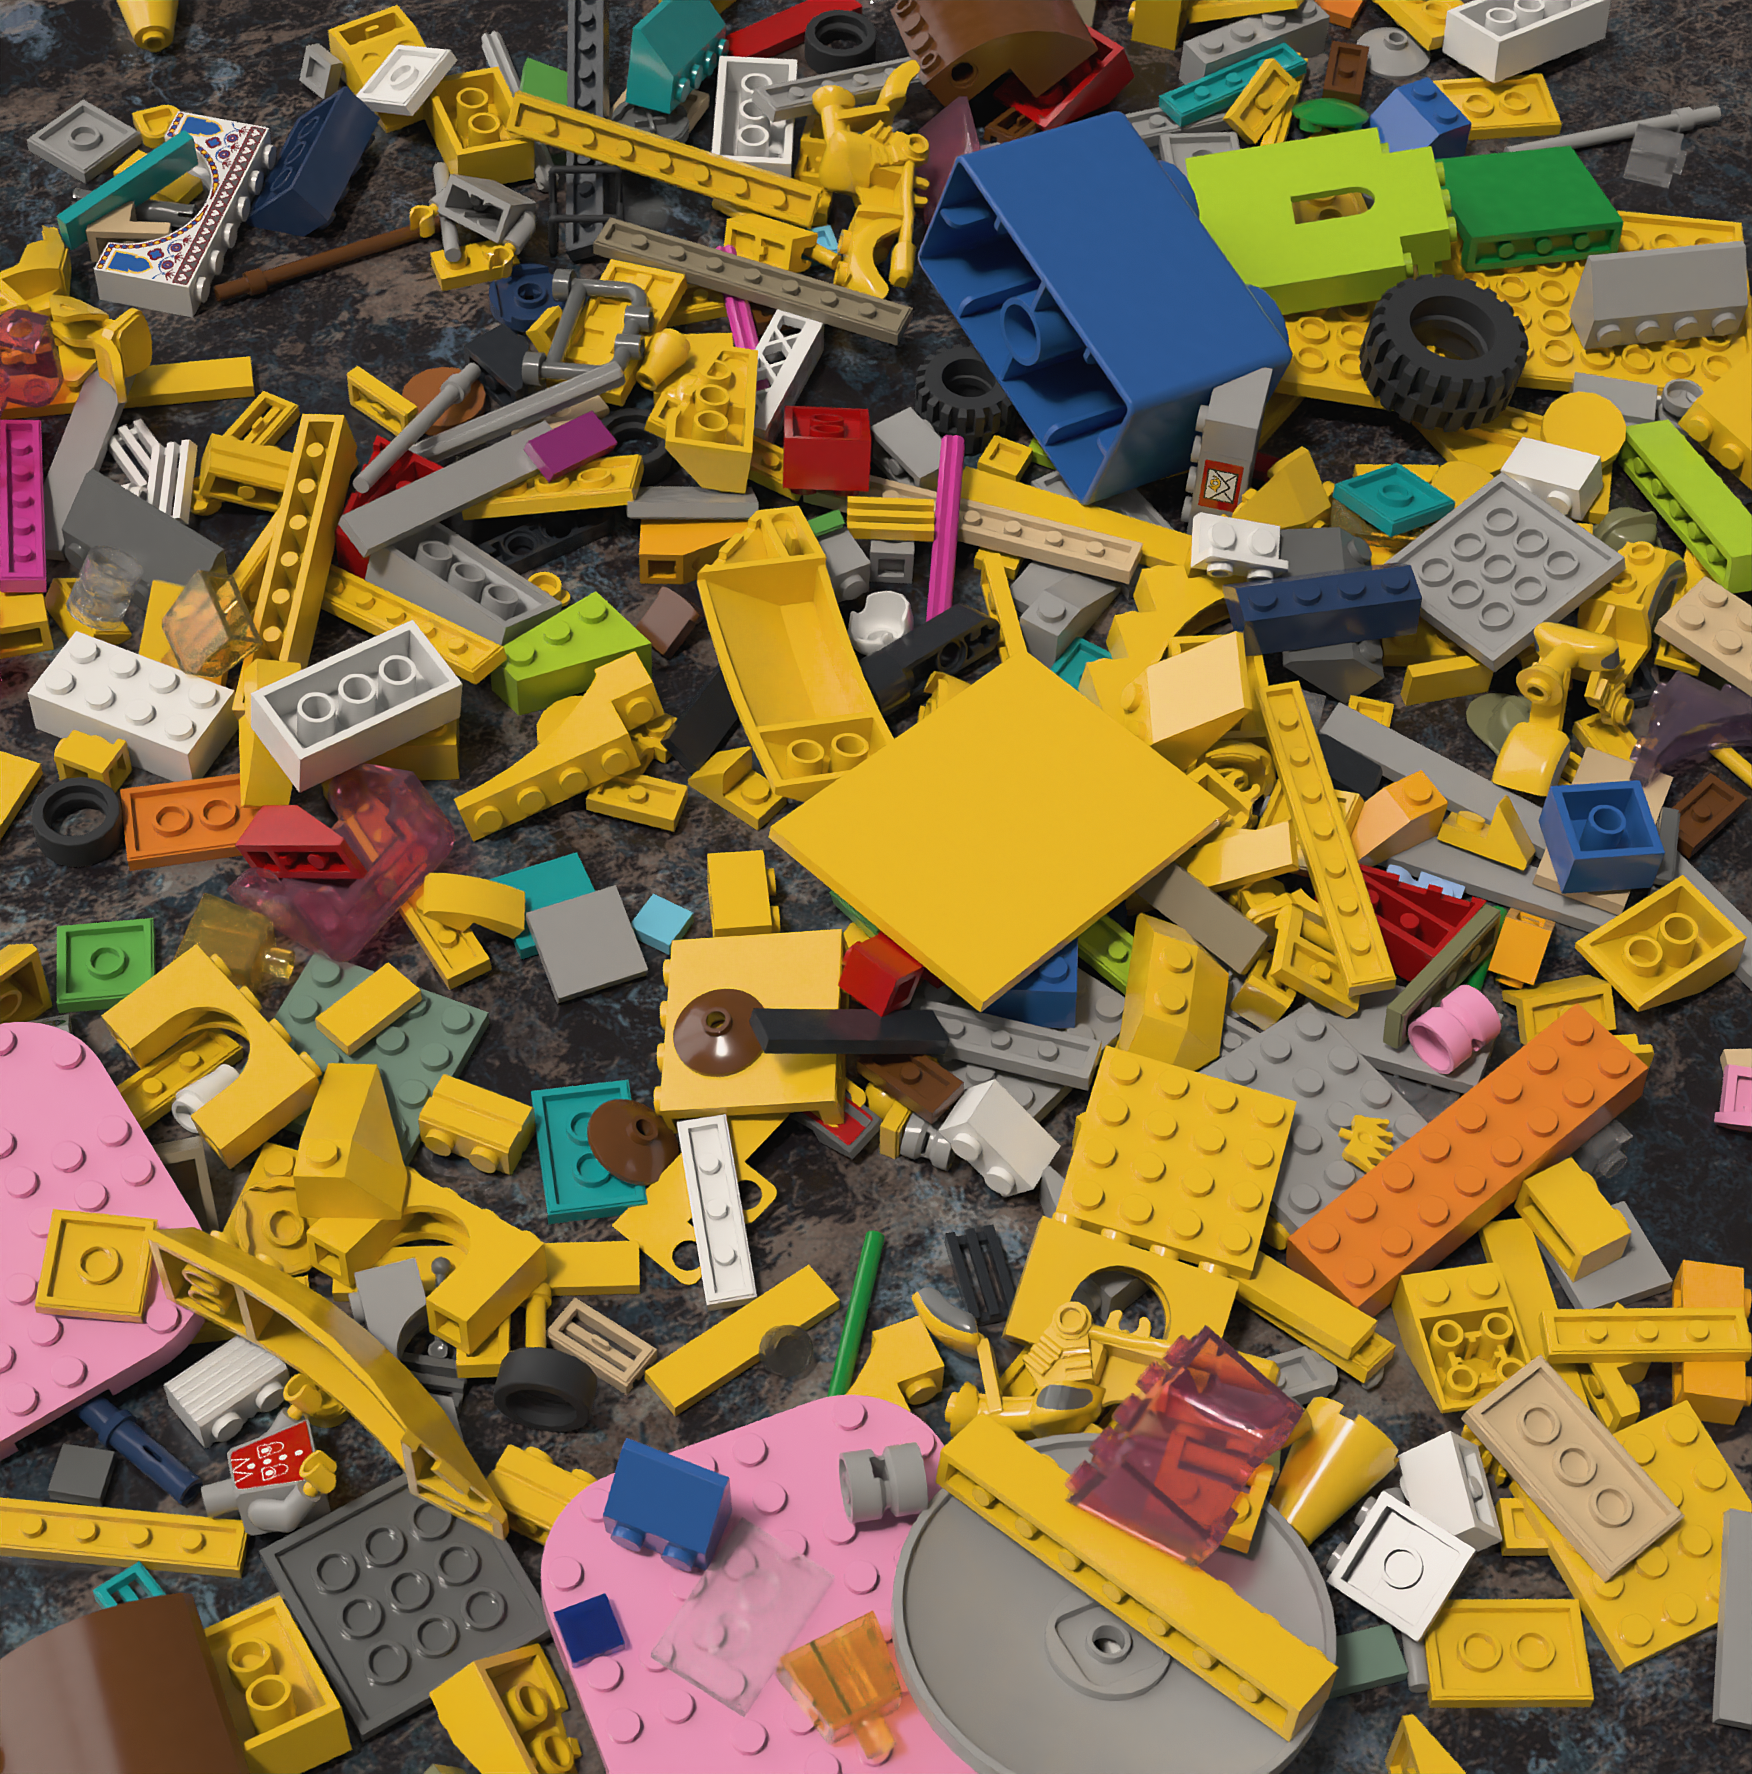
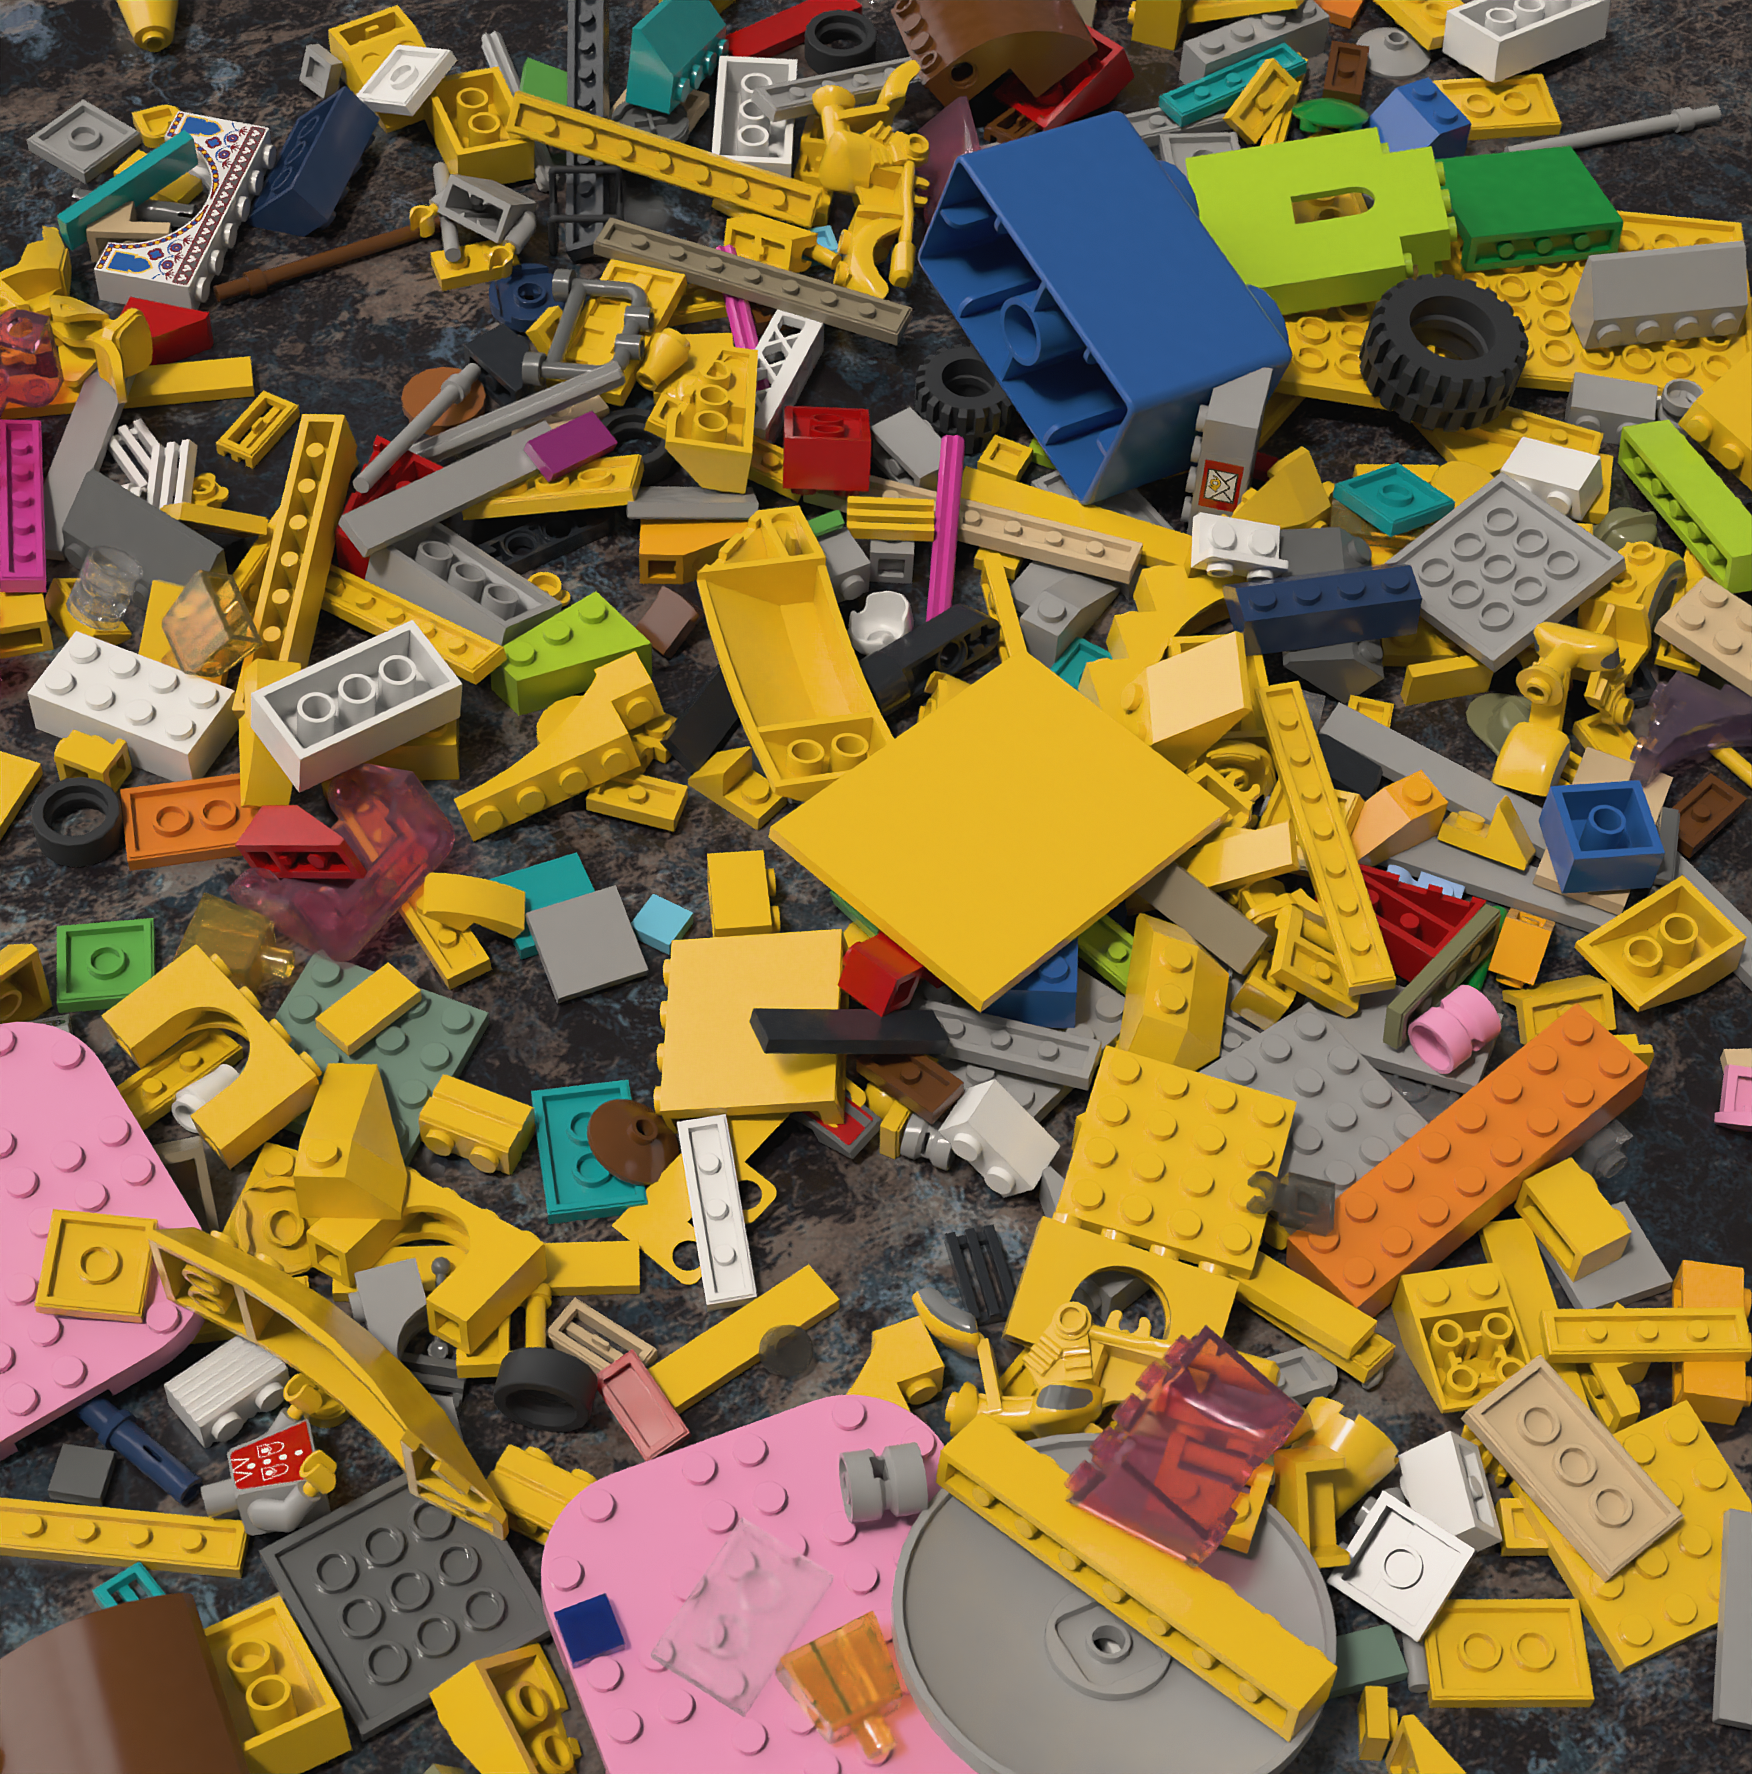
(174, 330): none -> red slope
(217, 520): none -> yellow tile
(244, 472): yellow brick -> none
(379, 401): yellow tile -> none
(641, 1407): none -> tile
(667, 1506): blue slope -> none
(720, 1049): reddish brown dish -> none
(856, 1314): green bar -> none
(1301, 1201): none -> clear smoke plate
(1307, 1499): none -> yellow panel
(1366, 1141): yellow piece -> none
(1375, 1723): none -> yellow plate
(1585, 424): yellow tile -> none
(1655, 156): clear brick -> none

